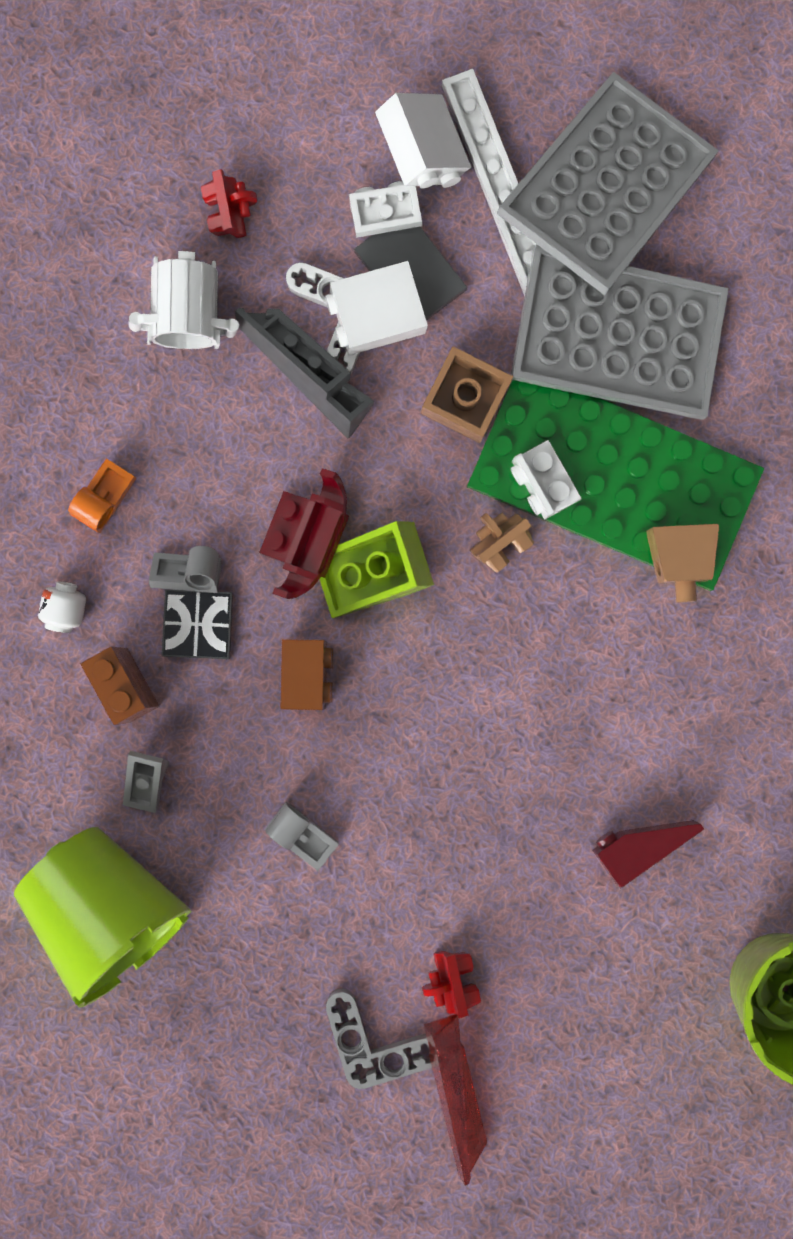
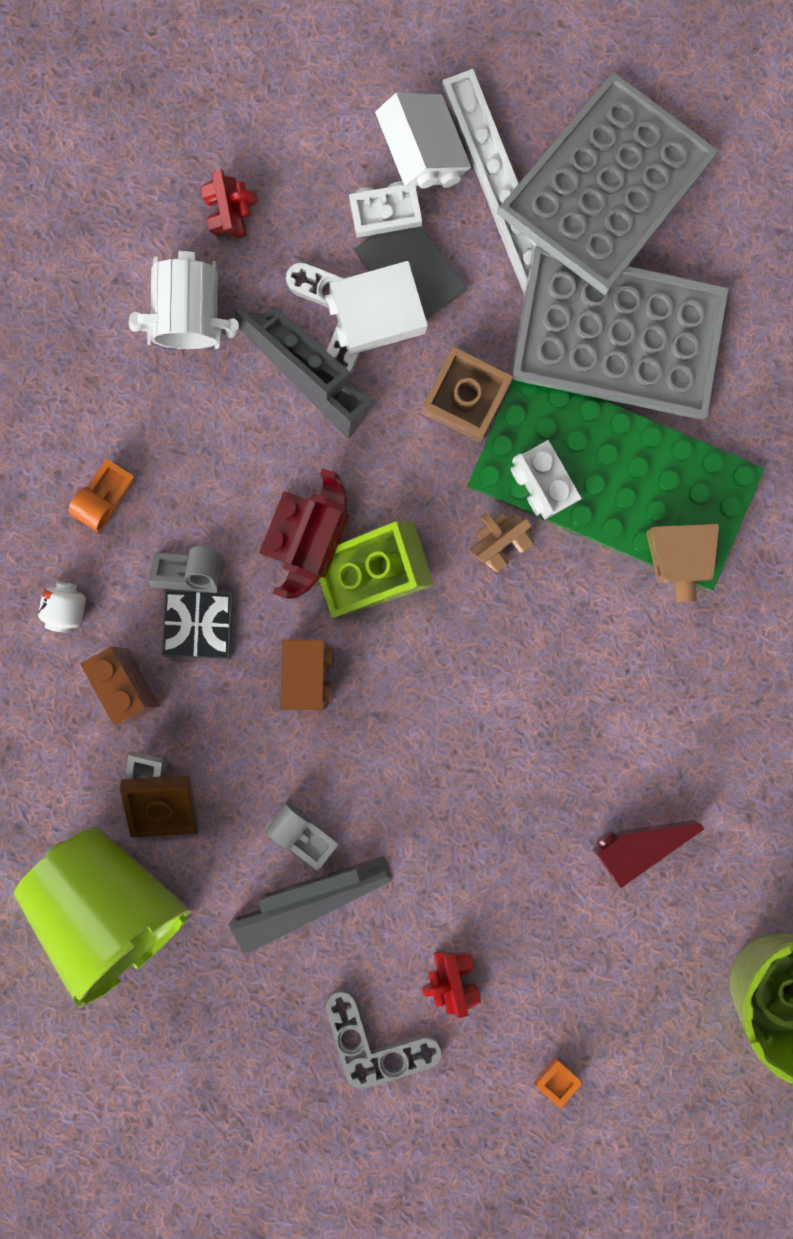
(159, 806): none -> reddish brown tile
(305, 902): none -> dark grey wedge
(456, 1093): clear red wedge -> none
(558, 1082): none -> orange plate

